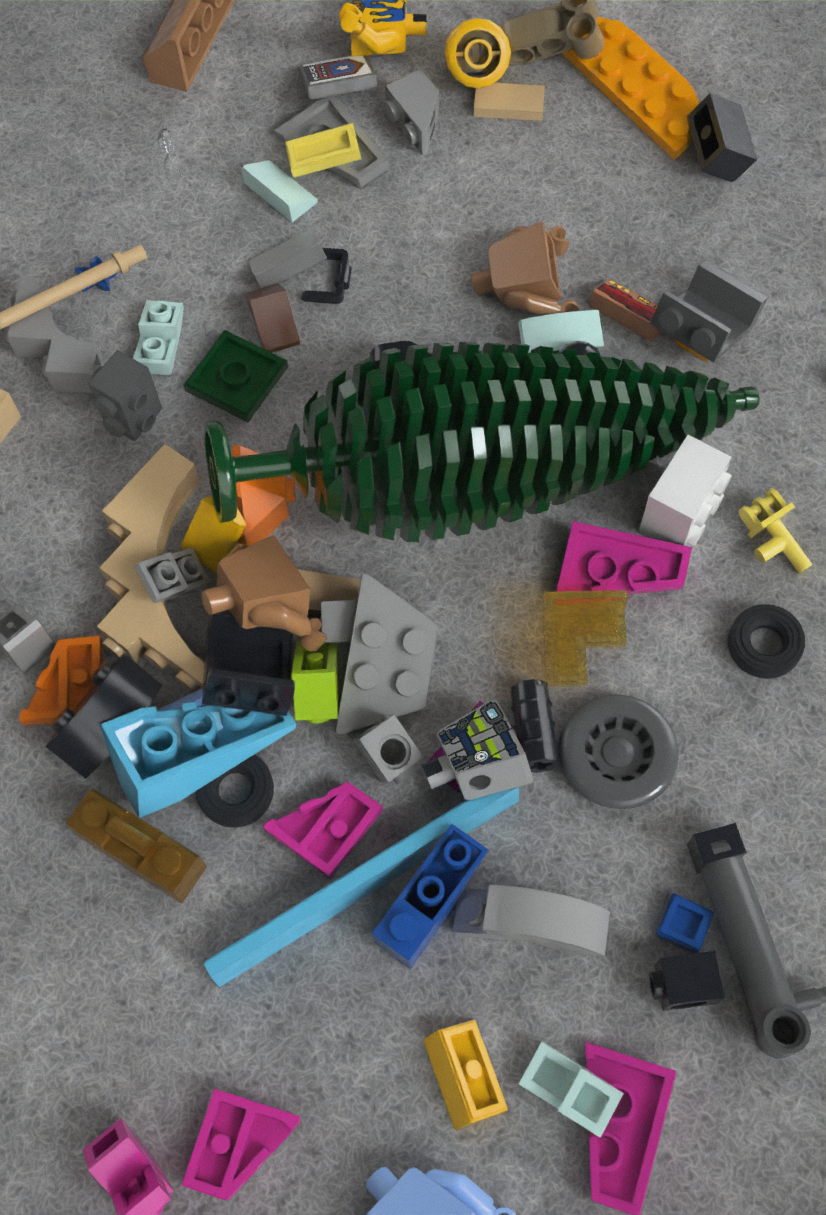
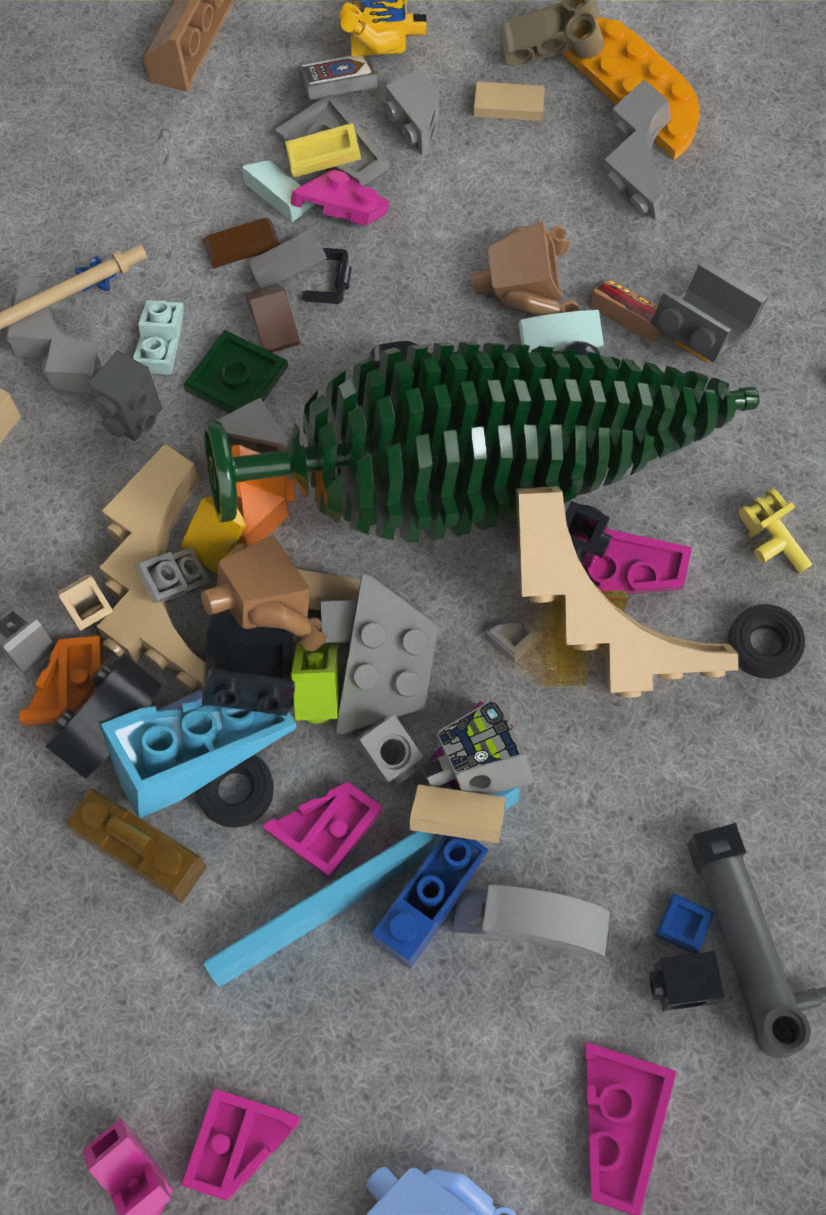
(84, 602): none -> tan leg
(240, 242): none -> reddish brown tile
(254, 428): none -> light grey slope
(342, 198): none -> dark pink wing
(457, 813): none -> tan tile
(465, 1074): yellow slope -> none
(473, 35): yellow head -> none
(513, 638): none -> light grey tile
(535, 724): black axle -> none
(571, 1089): light aqua slope -> none
(591, 525): none -> black brick
(618, 751): dark grey wheel -> none
(631, 164): none -> light grey arch
(631, 649): none -> tan arch
(686, 494): white brick -> none
(721, 138): black brick -> none

